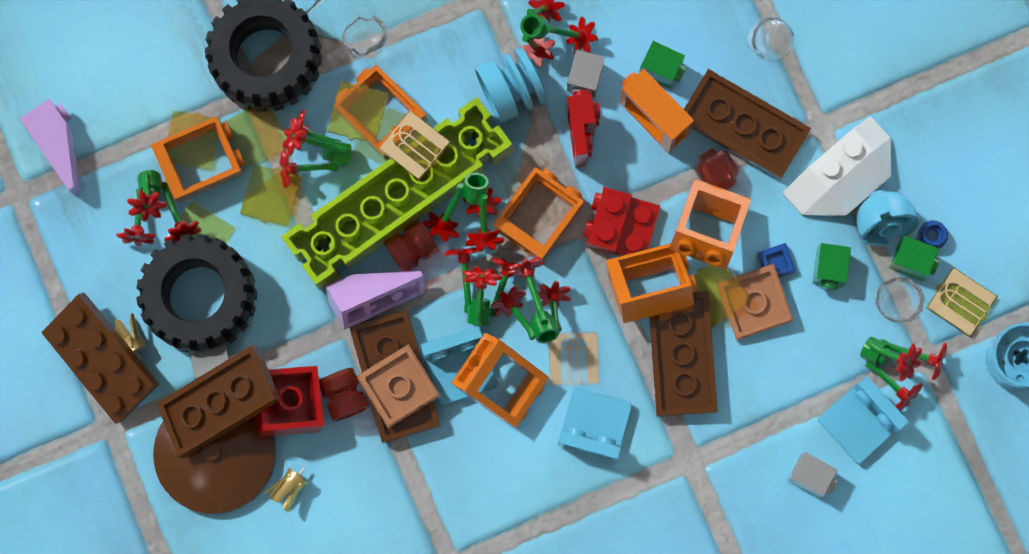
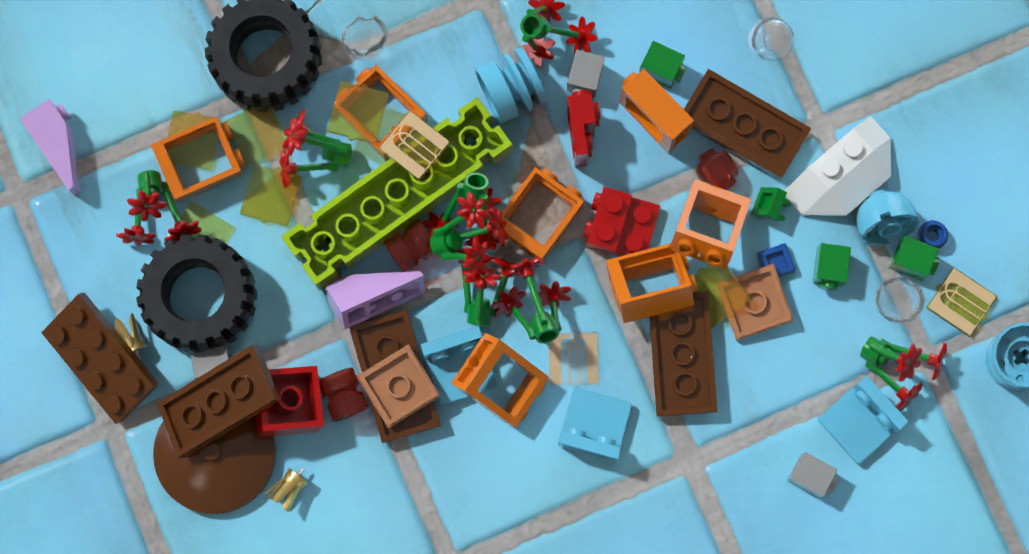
(446, 241): none -> red plant
(770, 203): none -> green tile

